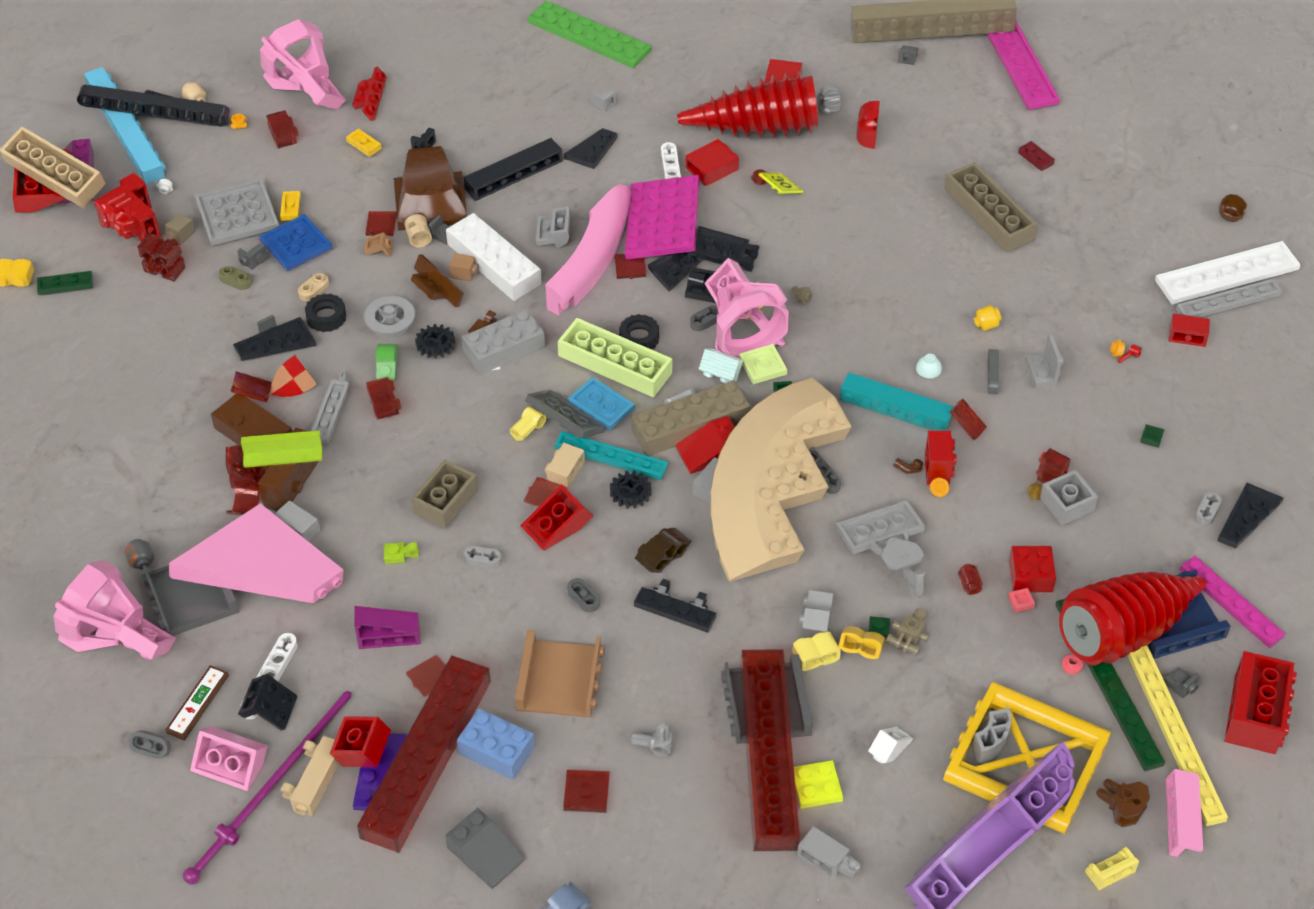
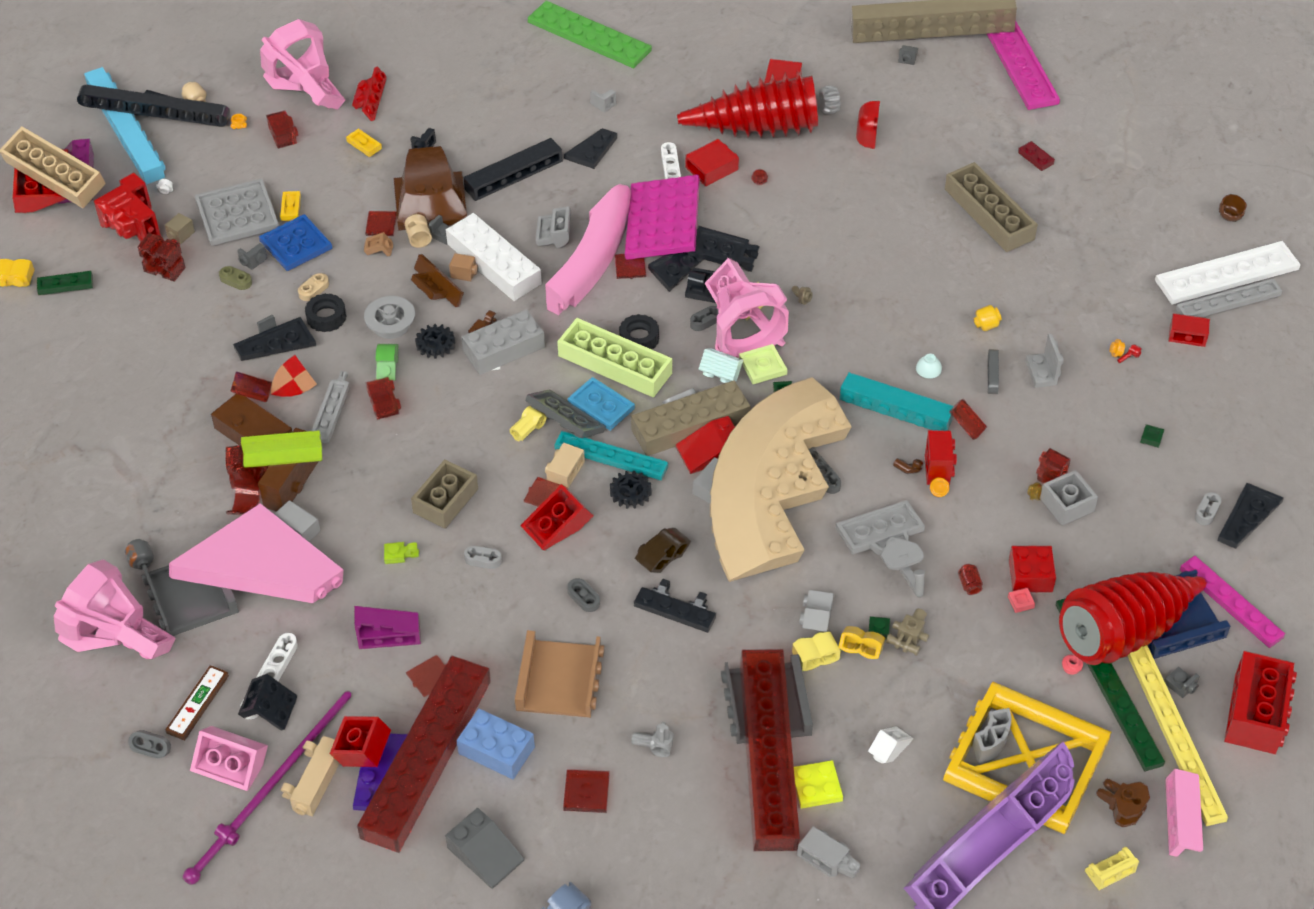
(781, 183): neon yellow piece -> none

